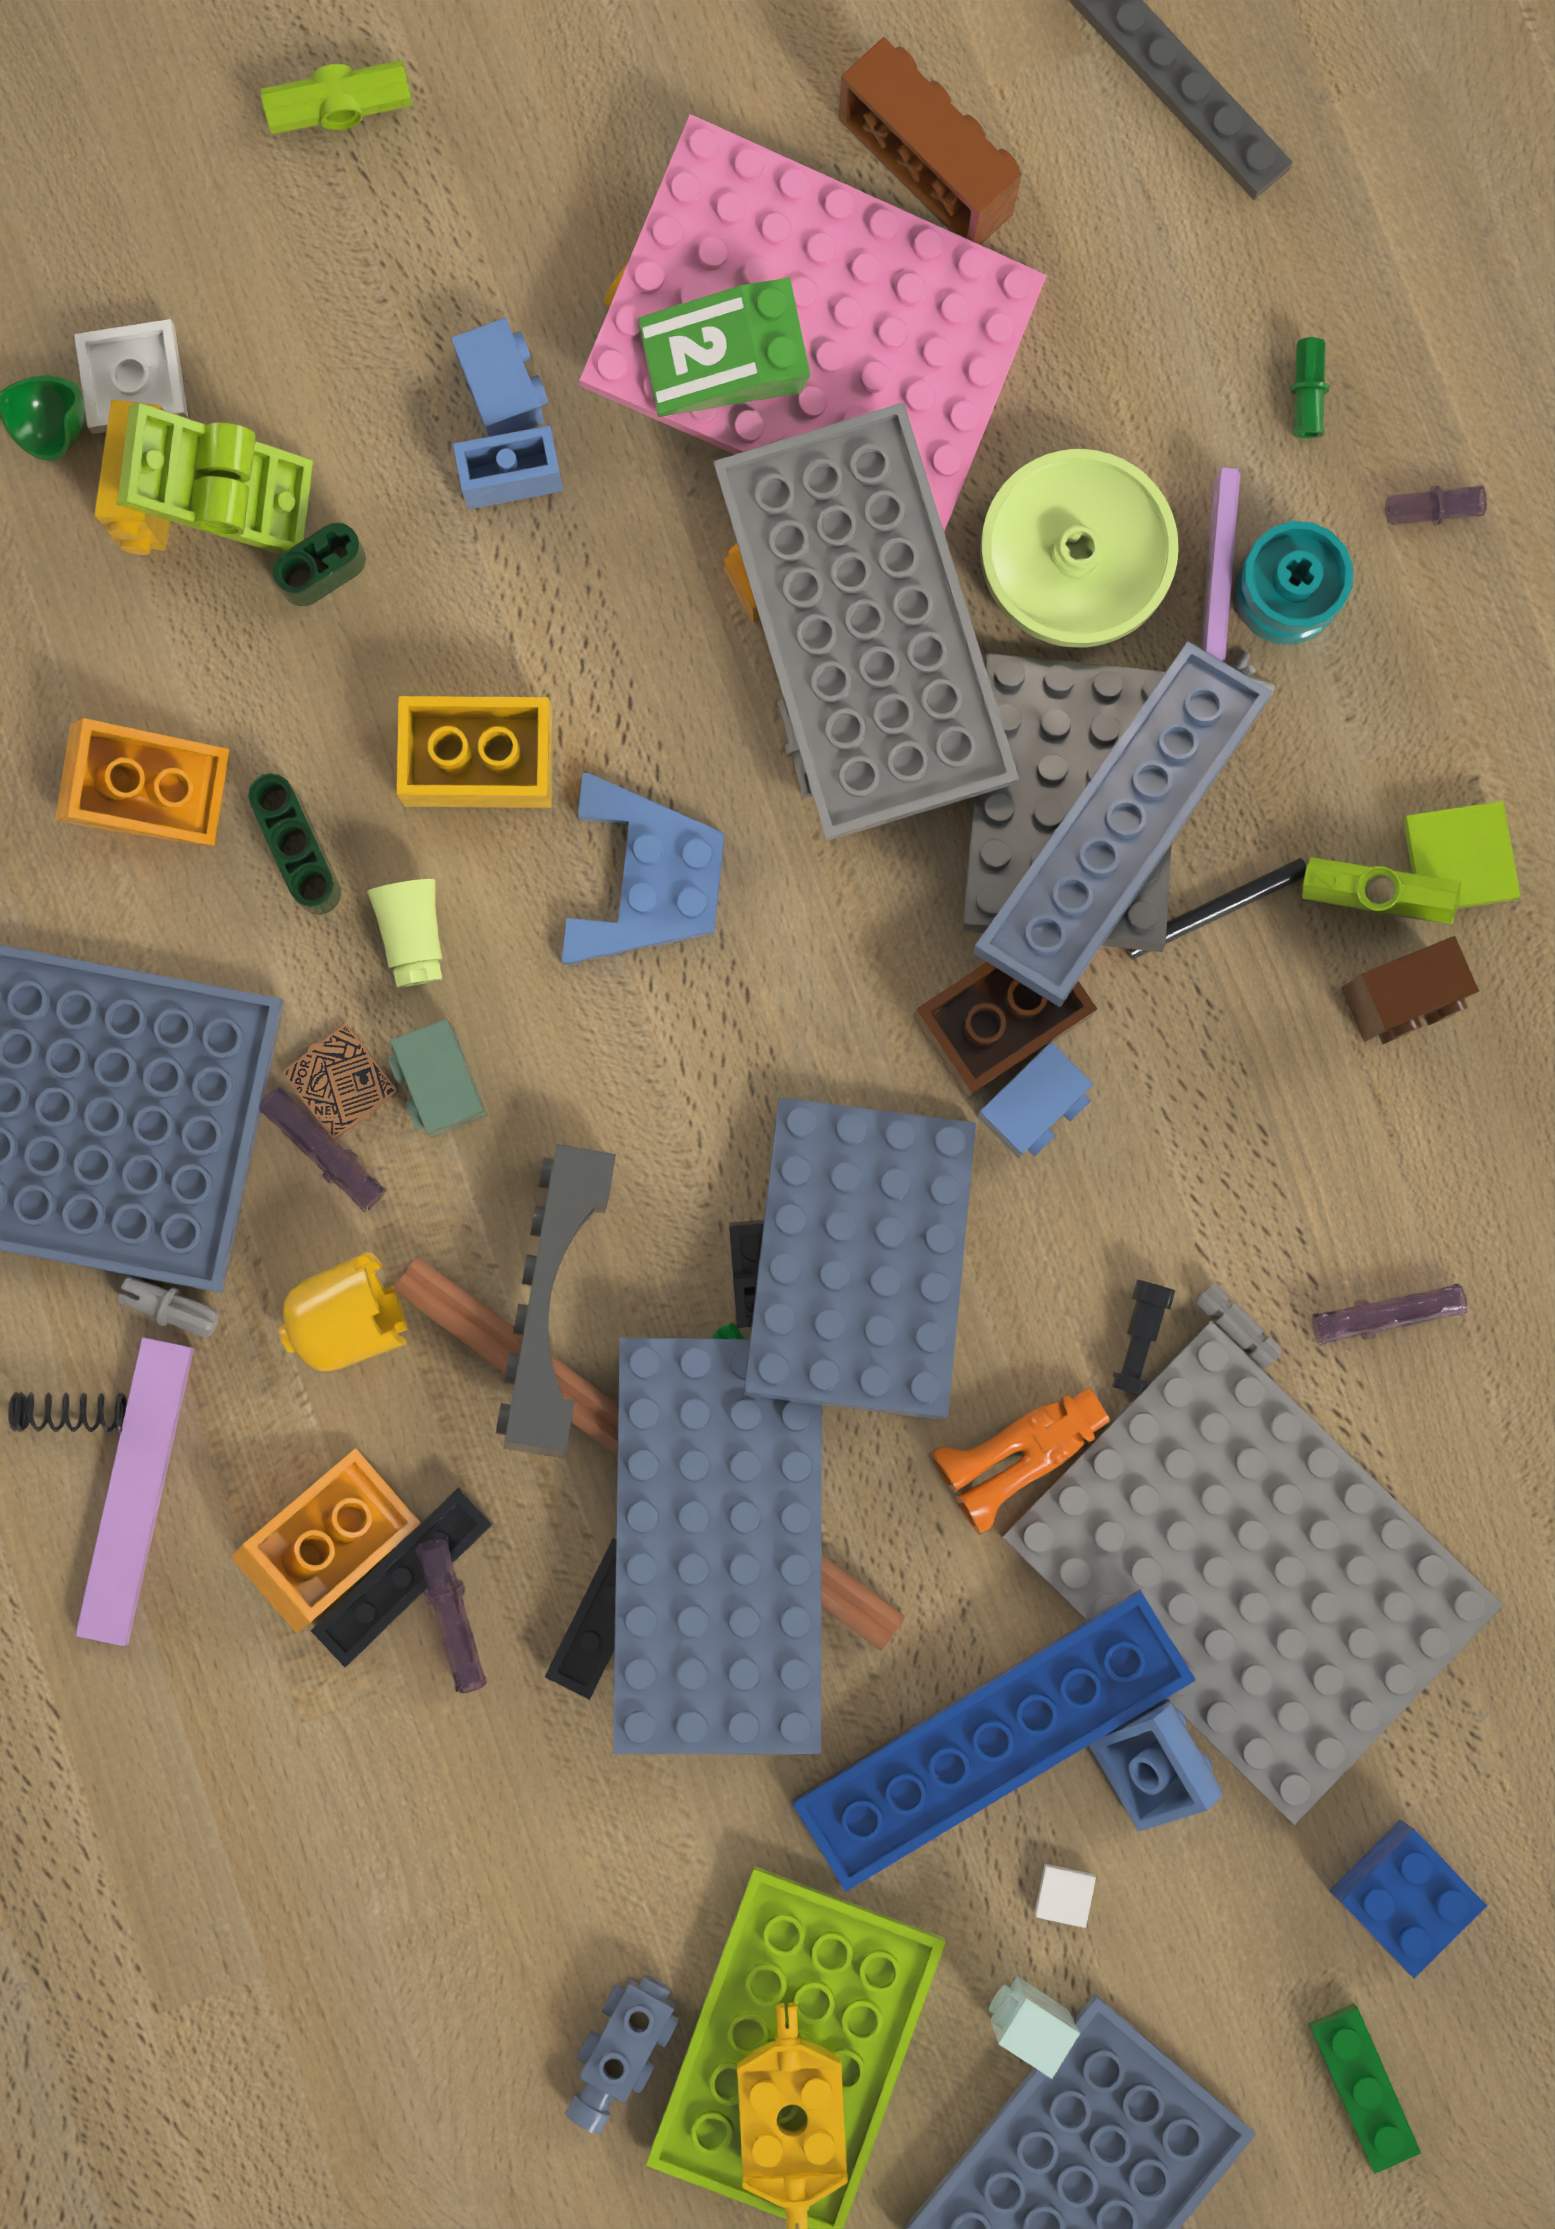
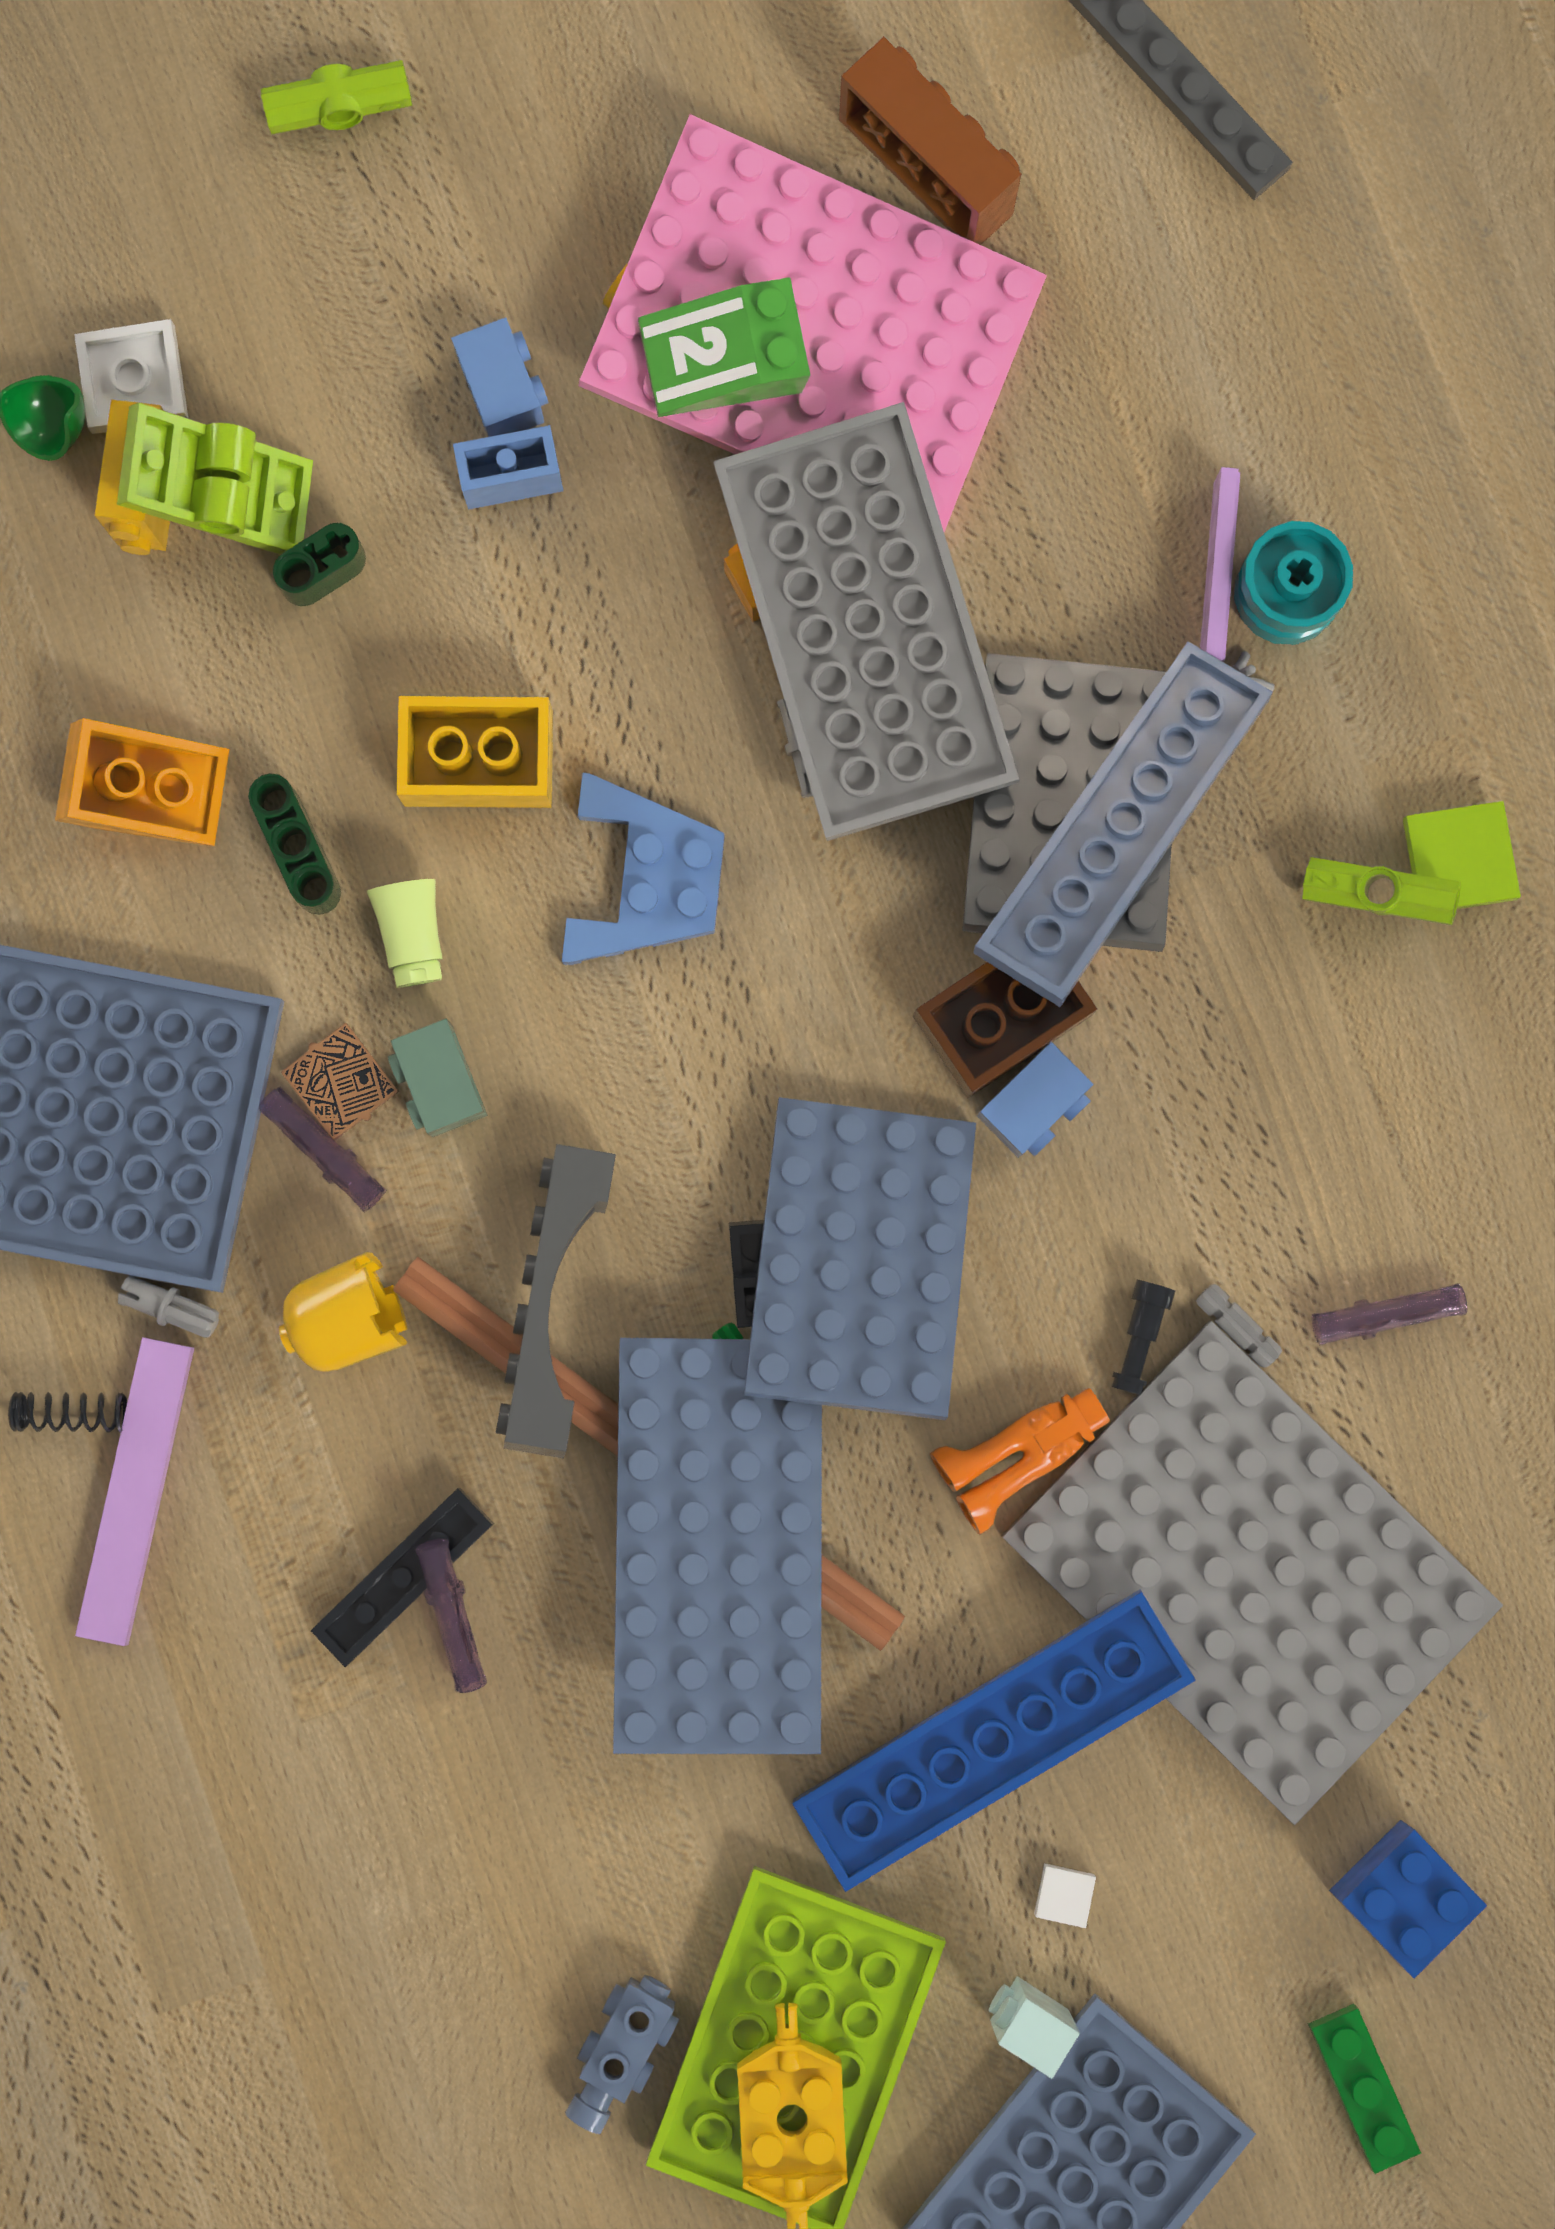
(325, 1540): light orange slope -> none
(590, 1635): black plate -> none
(1079, 548): yellowish green dish -> none
(1157, 1767): medium blue brick -> none
(1230, 902): black bar -> none
(1309, 388): green axle -> none
(1414, 987): reddish brown brick -> none
(1436, 505): axle -> none

